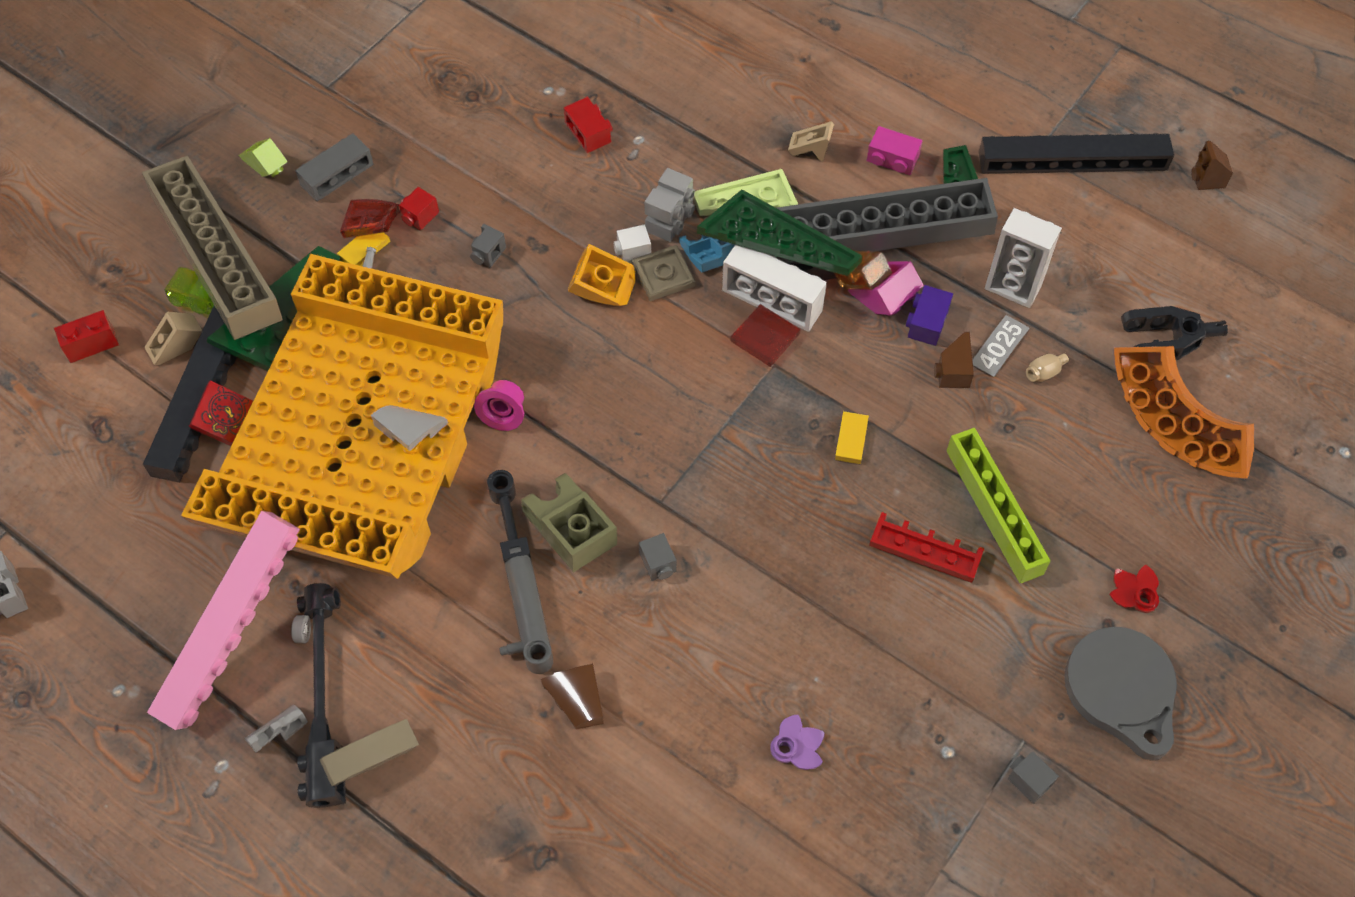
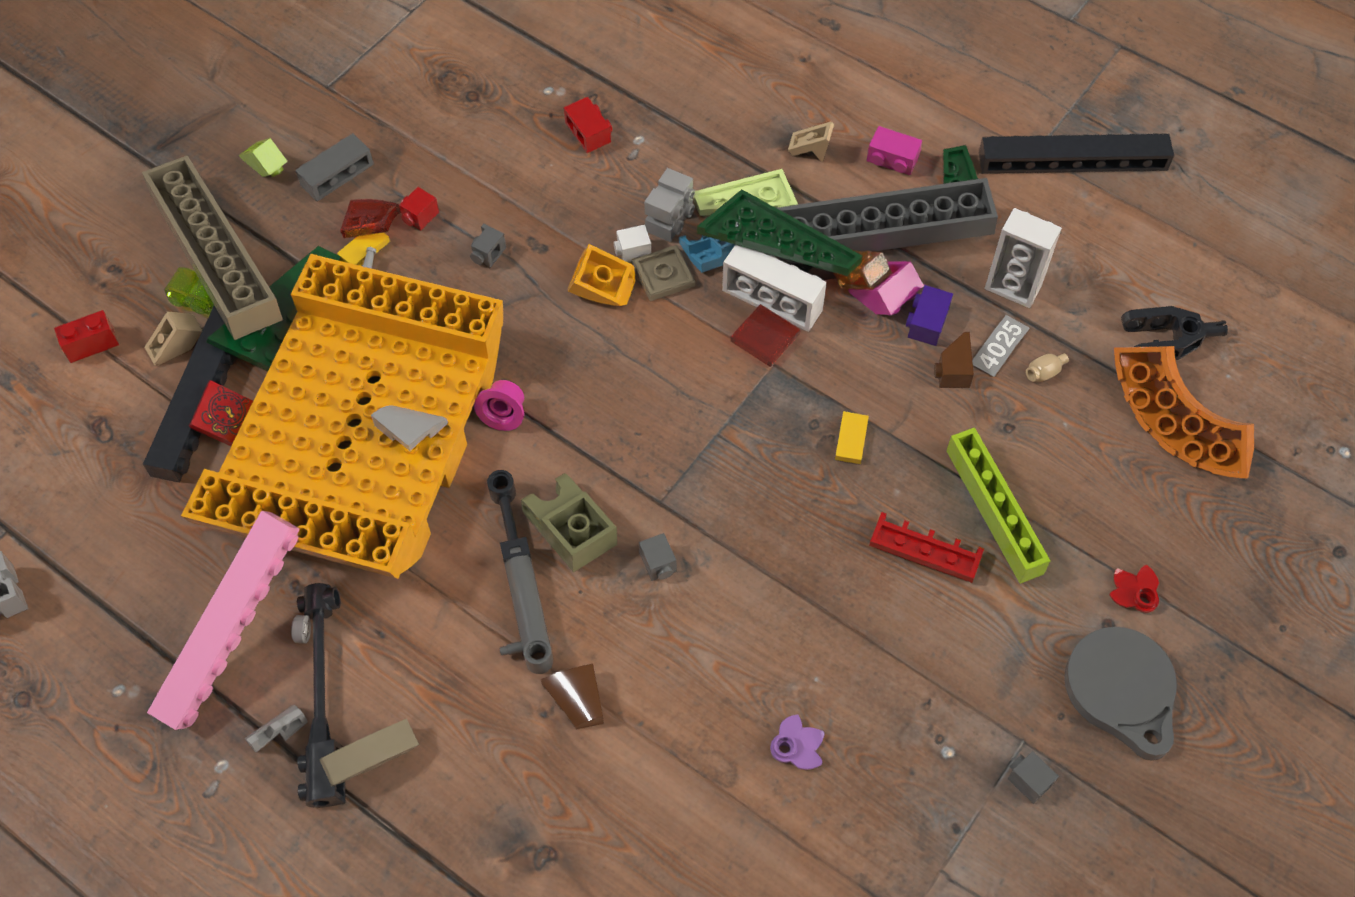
(1211, 168): reddish brown slope -> none

